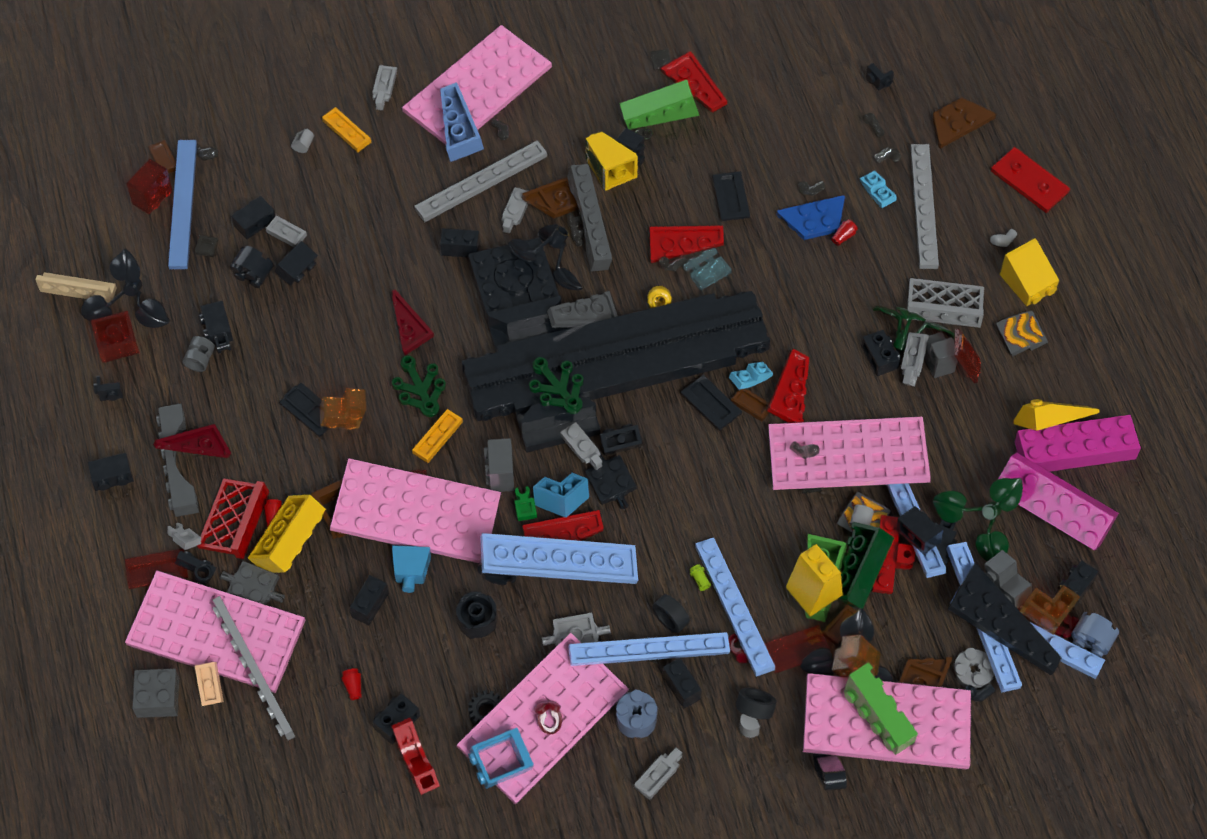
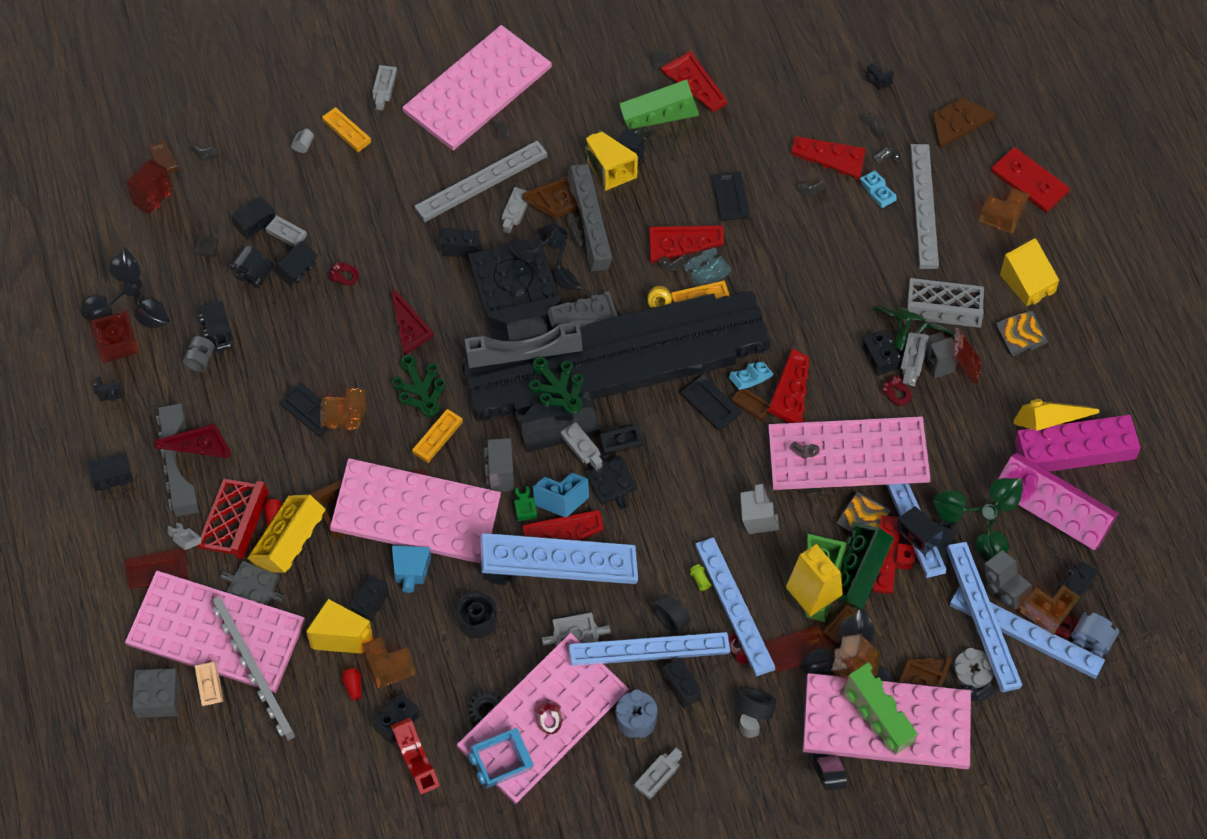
(75, 286): tan fence -> none
(182, 204): medium blue tile -> none
(189, 562): black plate -> none
(335, 276): none -> dark red piece
(339, 630): none -> yellow slope
(387, 667): none -> clear orange brick
(460, 129): medium blue wedge -> none
(488, 351): none -> dark grey arch
(718, 288): none -> light orange plate
(758, 511): none -> light grey plate
(814, 218): blue wing -> none
(838, 156): none -> red wing
(844, 232): red cone -> none
(862, 514): light grey brick -> none
(896, 382): none -> dark red piece
(993, 613): black wing -> none
(1003, 240): light grey arm -> none
(1006, 213): none -> clear orange brick

